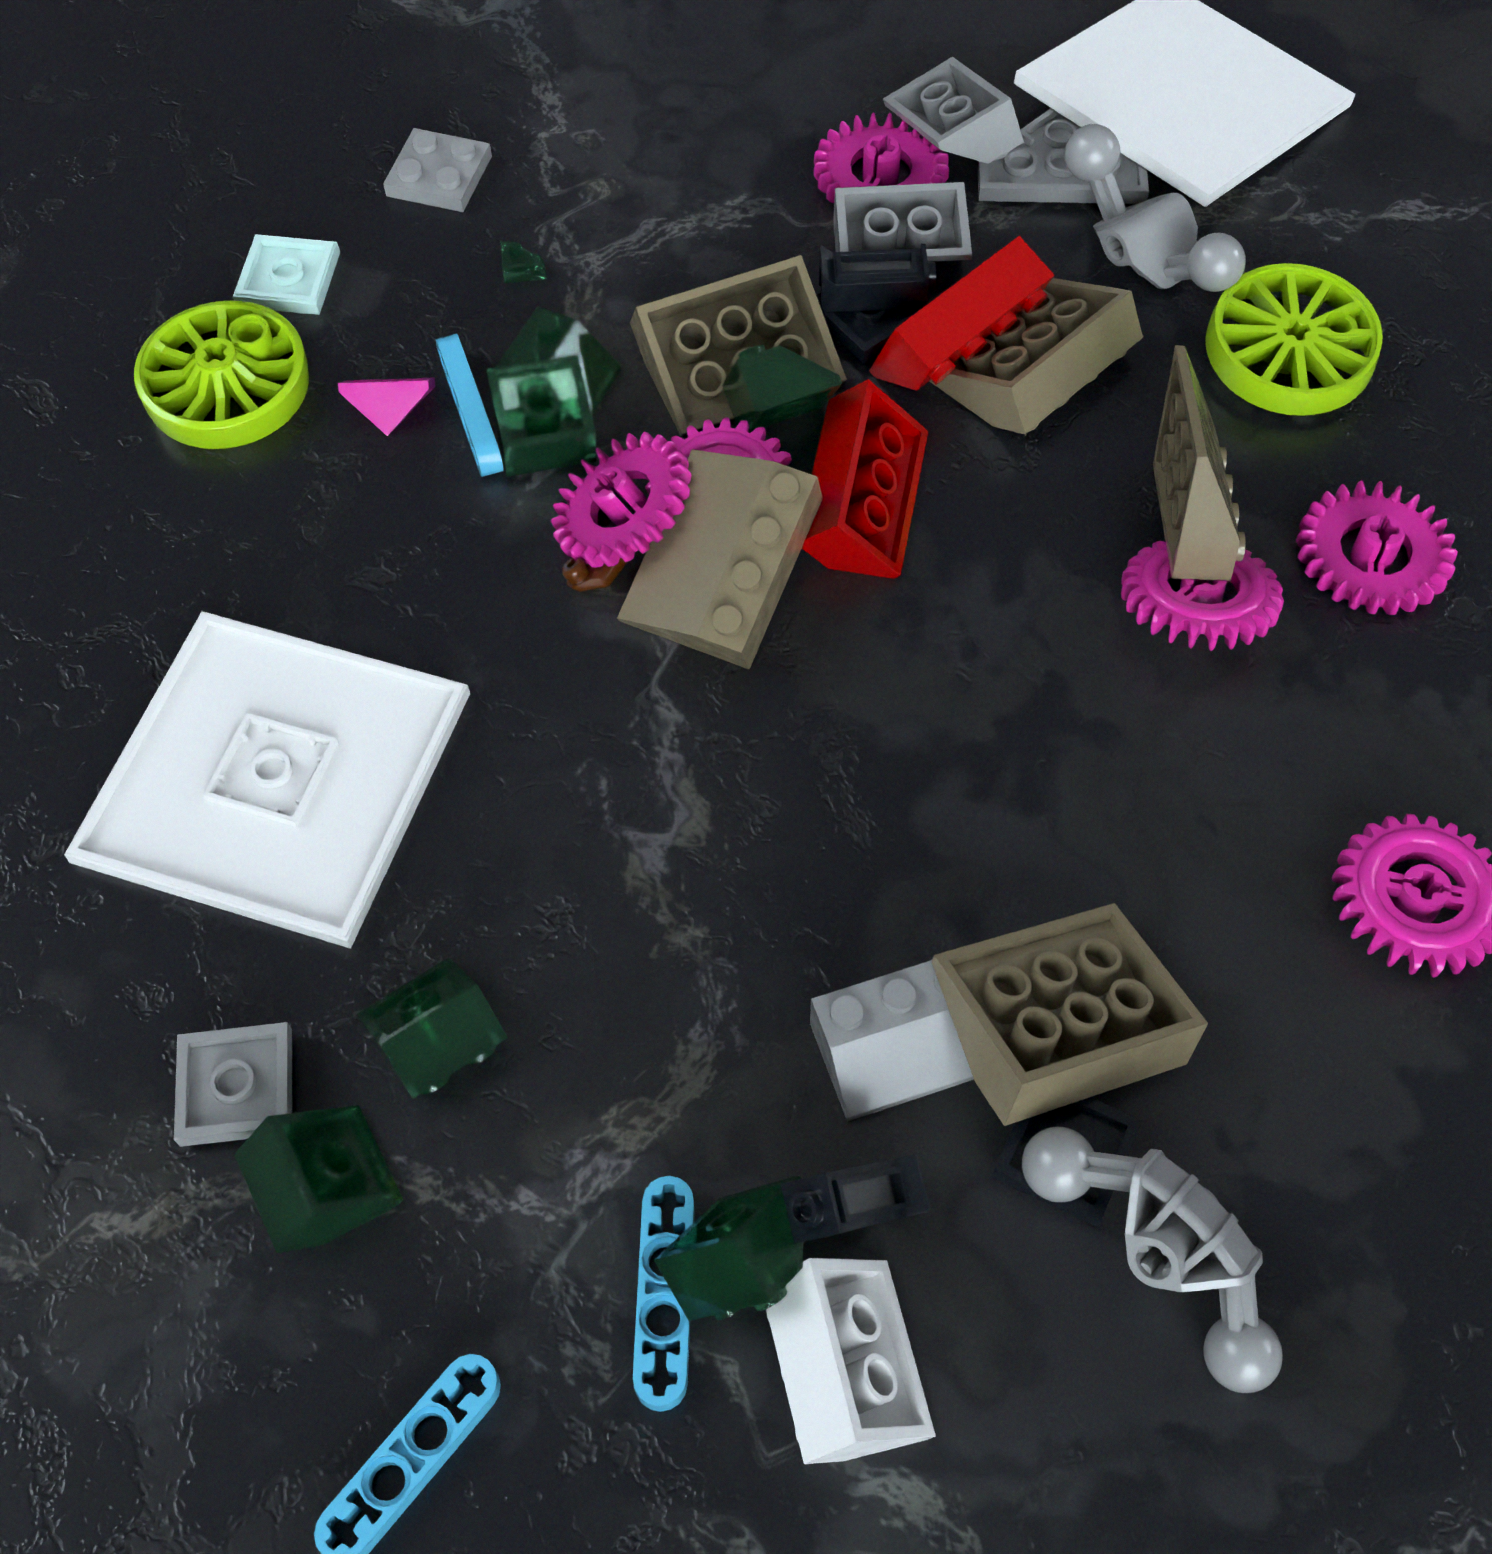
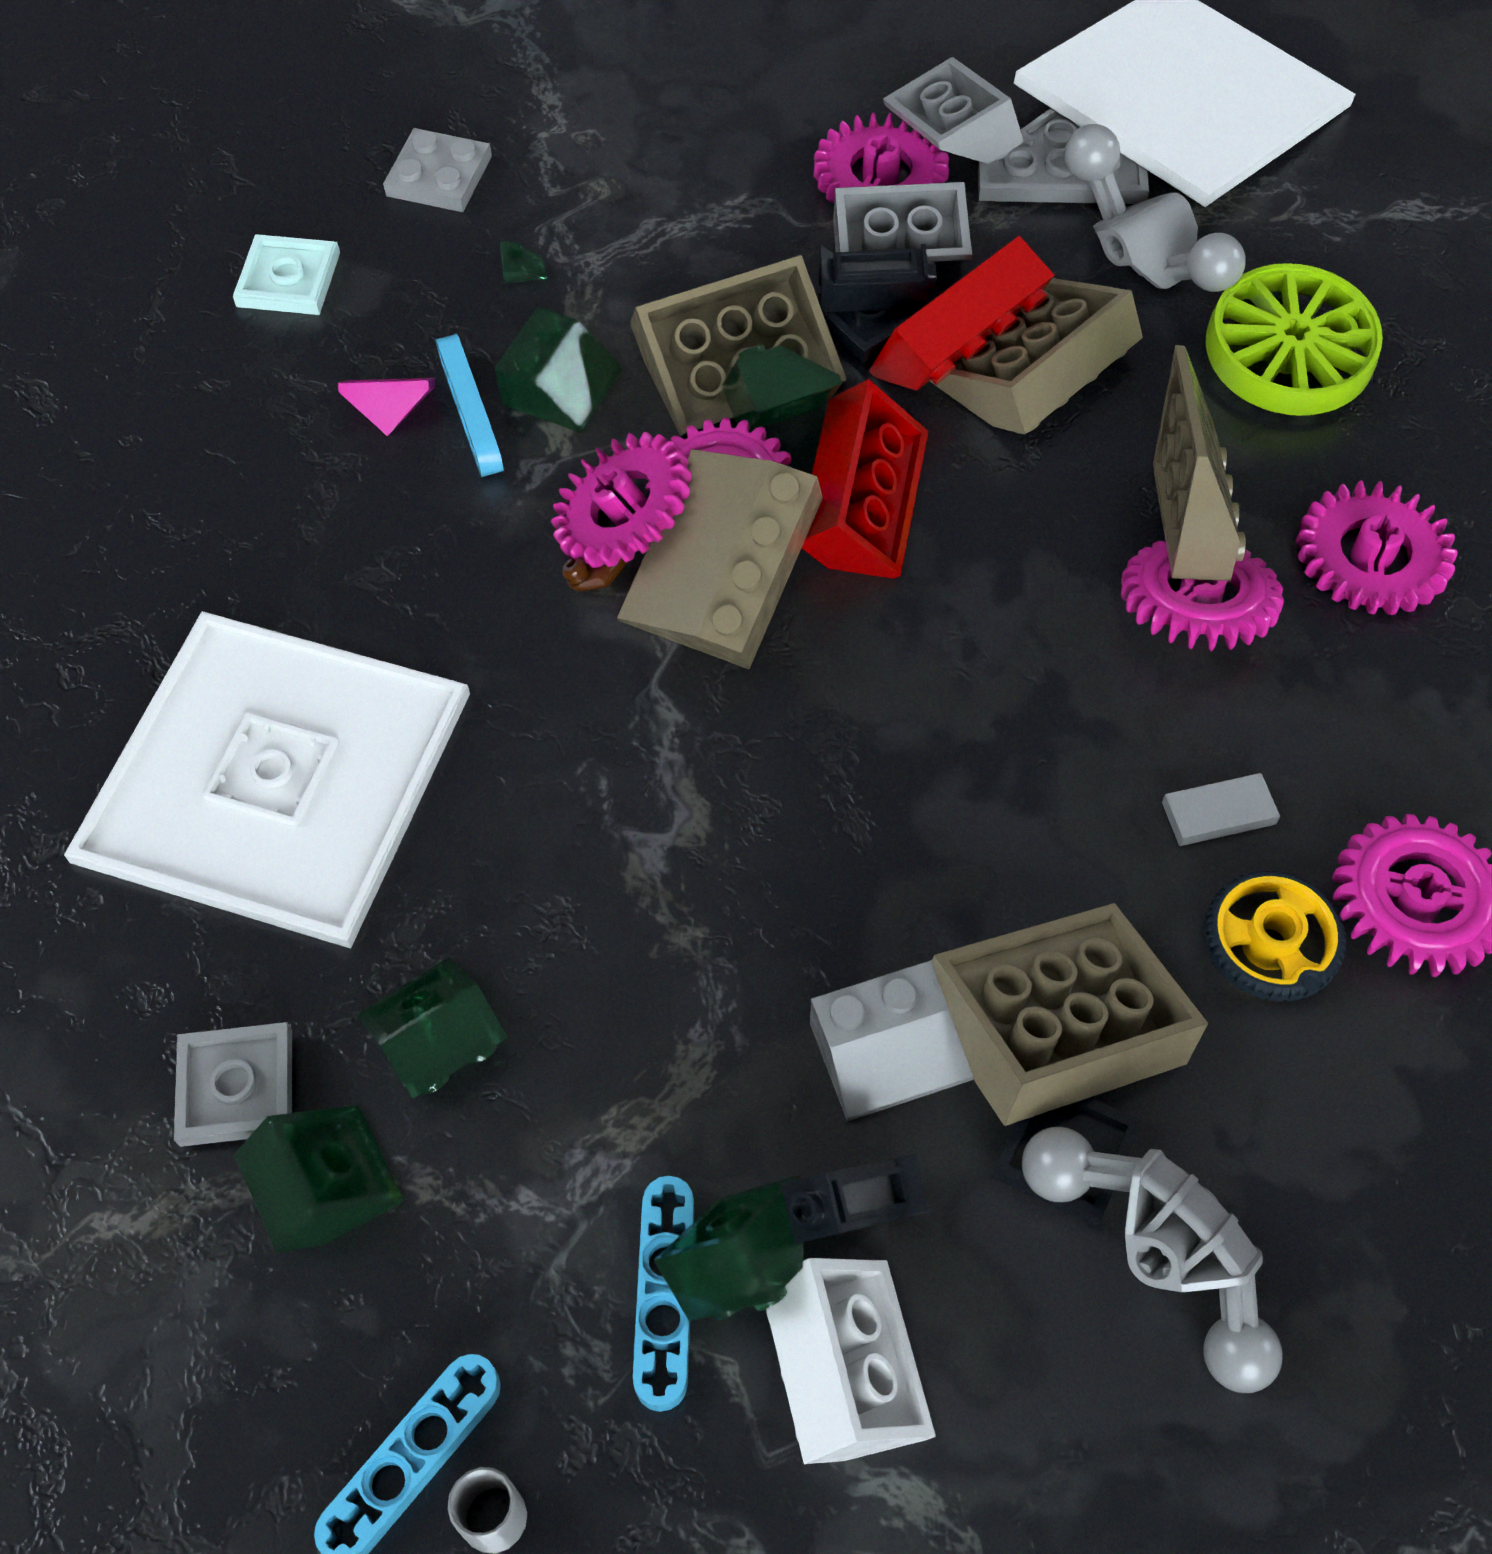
(222, 367): lime piece -> none
(470, 1487): none -> light grey piece
(542, 415): clear green slope -> none
(1220, 809): none -> light grey tile
(1287, 917): none -> yellow wheel

